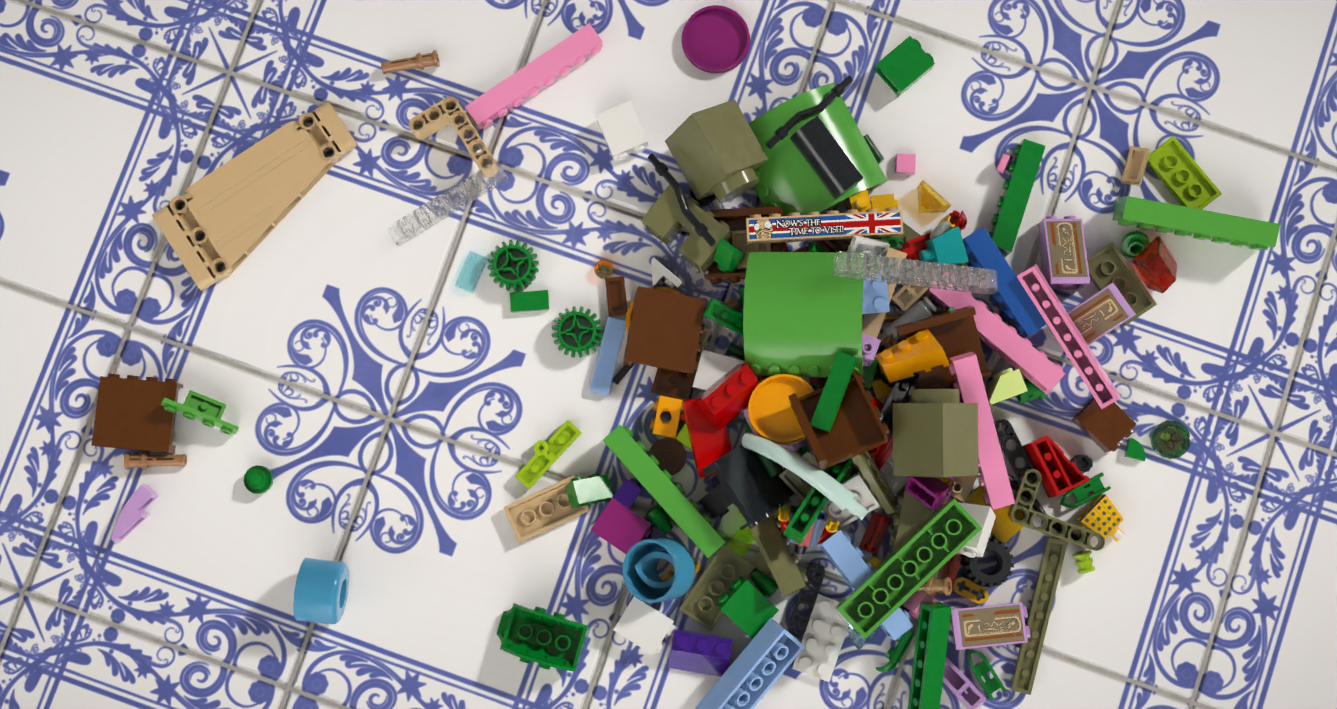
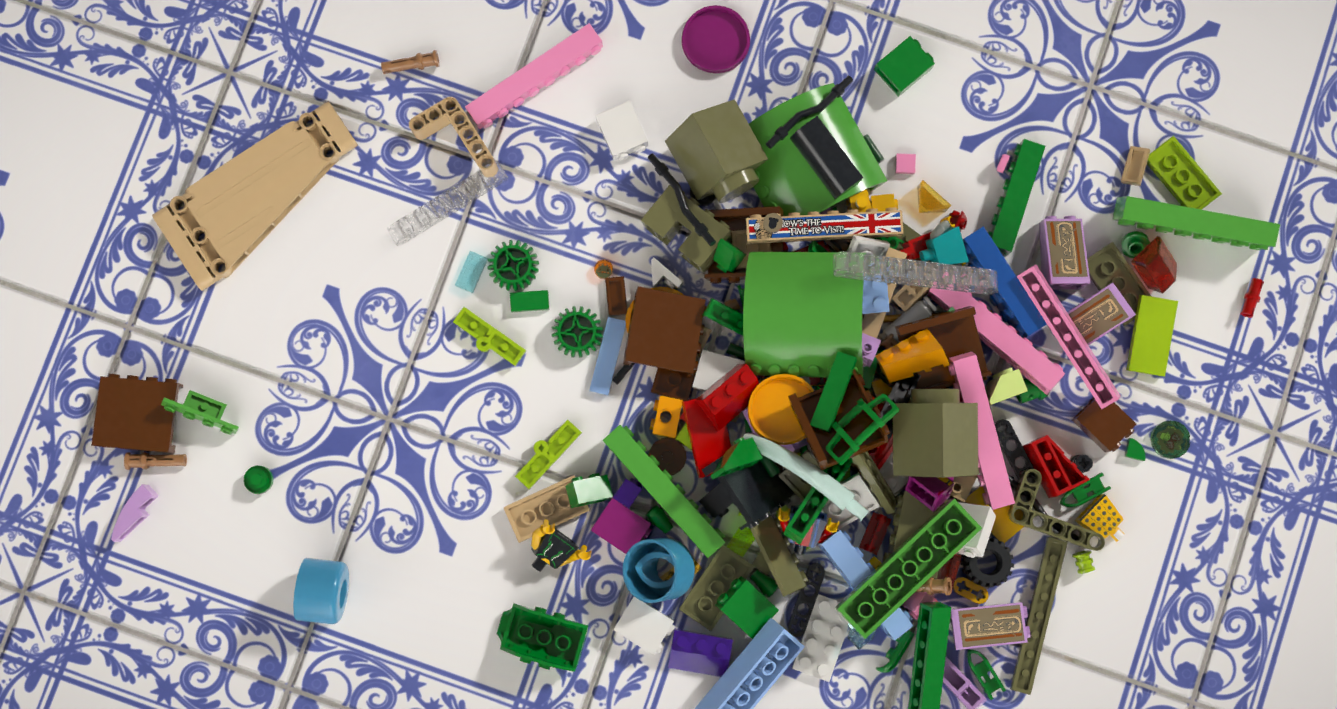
(489, 337): none -> lime hinge
(554, 548): none -> torso
(738, 457): none -> green slope
(772, 223): none -> dark tan tile
(854, 444): none -> green bar
(1152, 335): none -> lime tile
(1252, 297): none -> red pin

